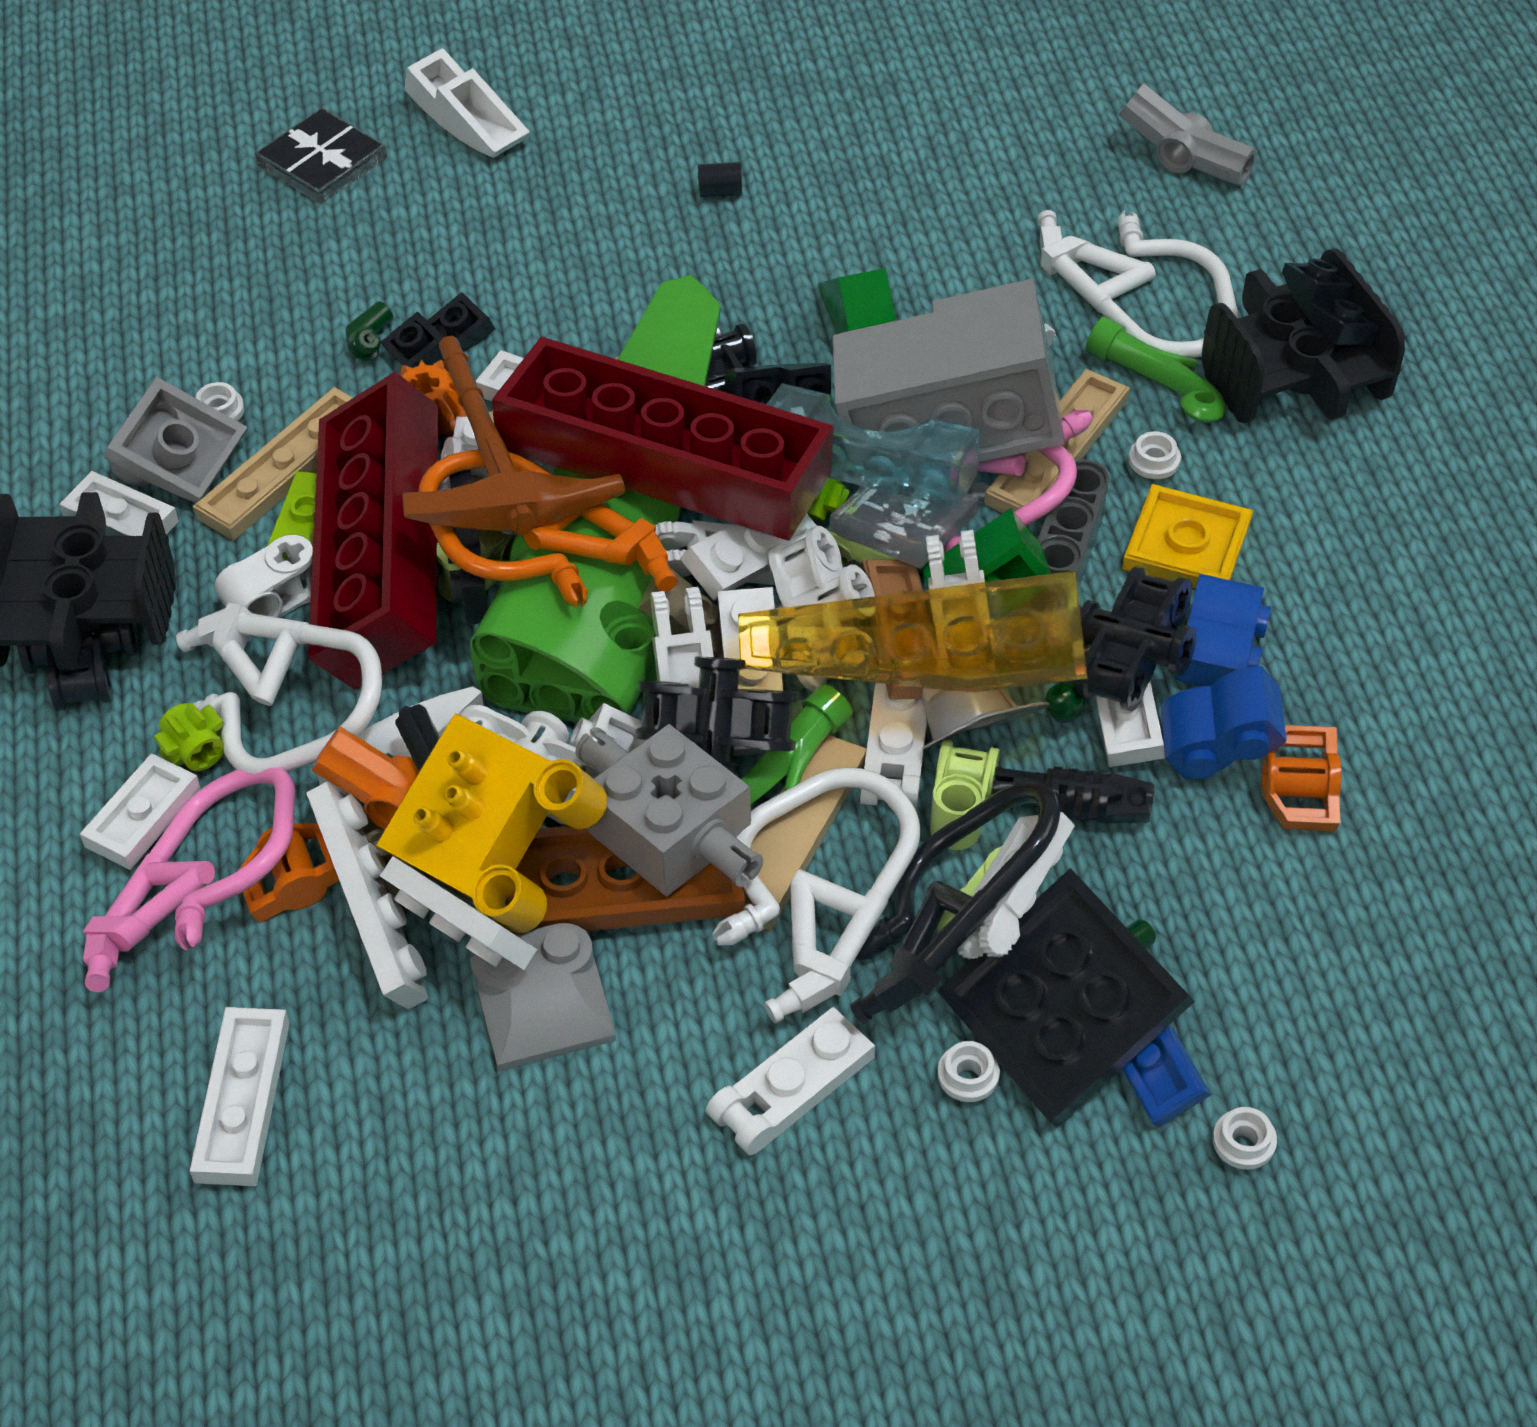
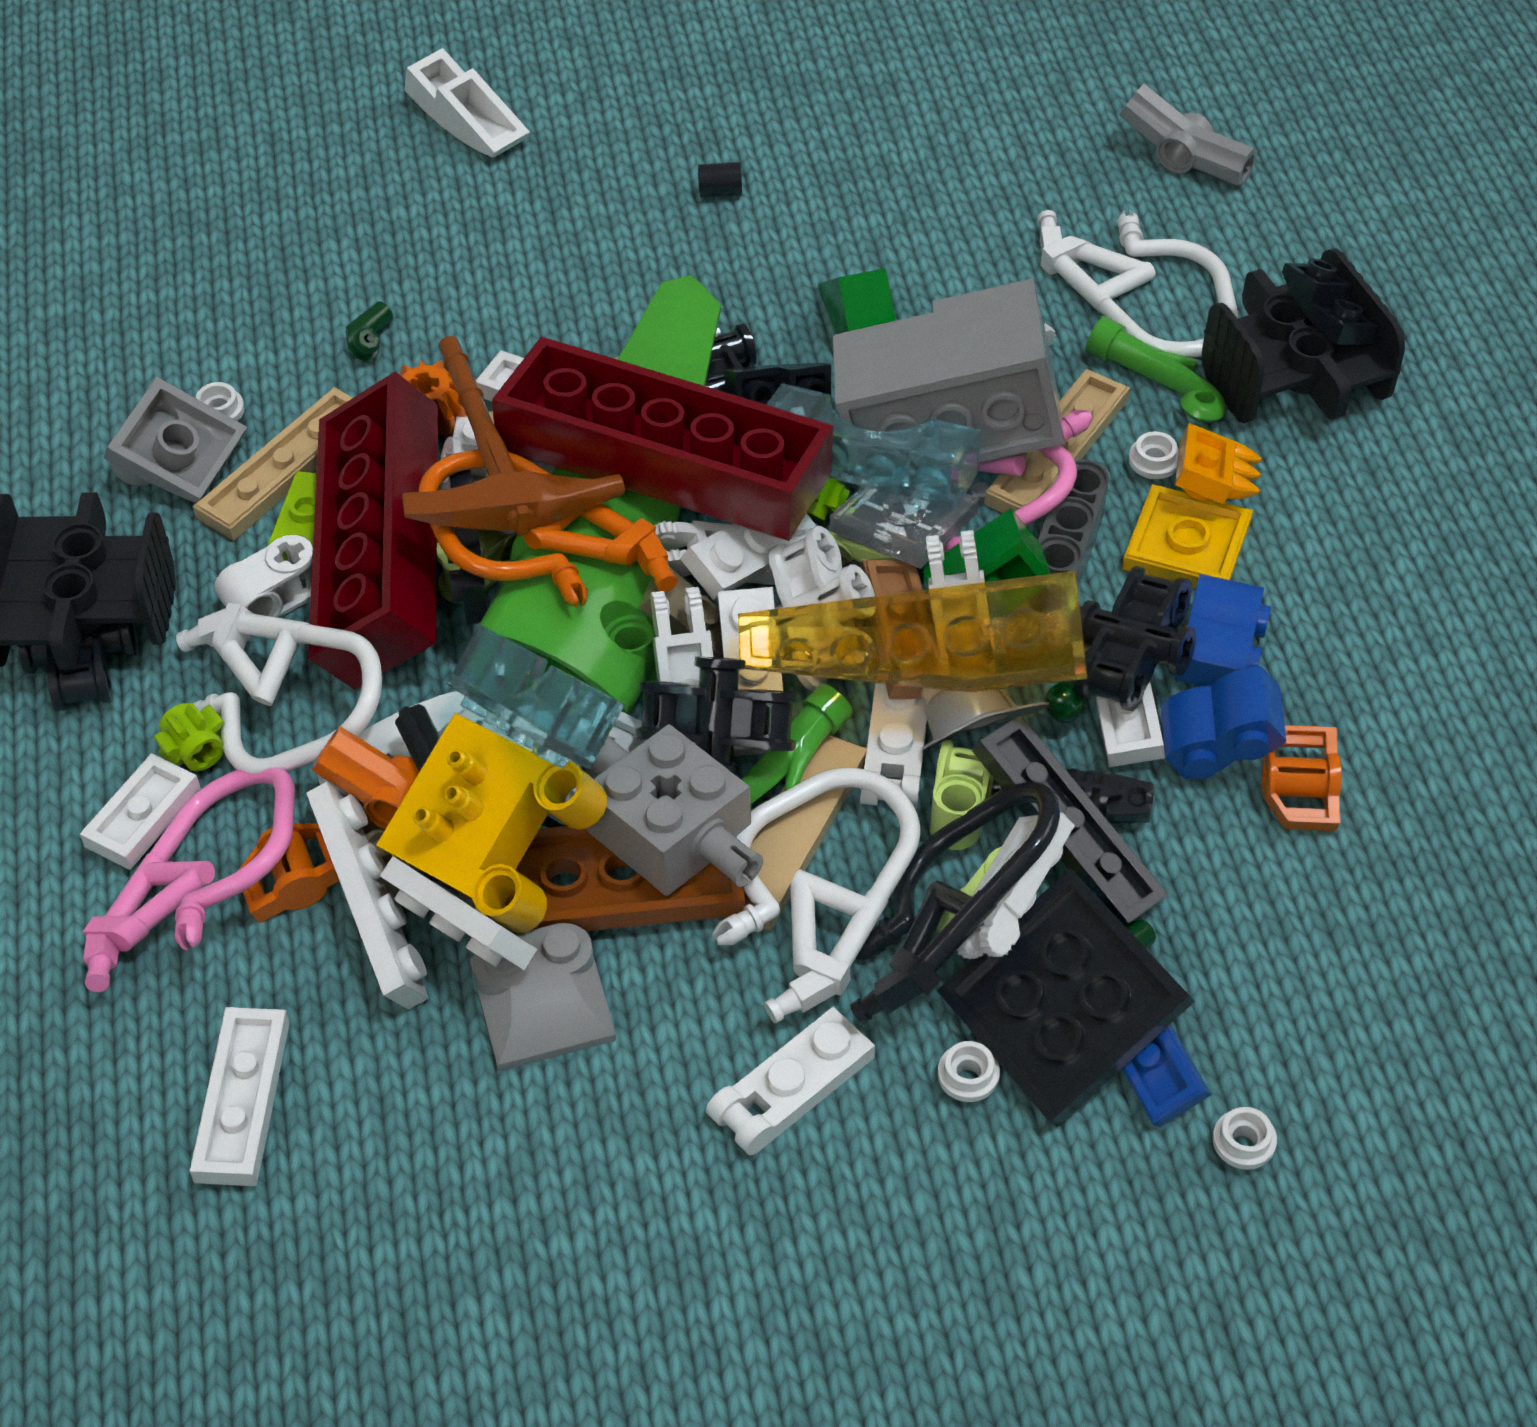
(122, 505): white plate -> none
(321, 155): tile -> none
(421, 337): black slope -> none
(541, 710): none -> clear light blue arch
(1093, 847): none -> black plate
(1215, 466): none -> light orange plate

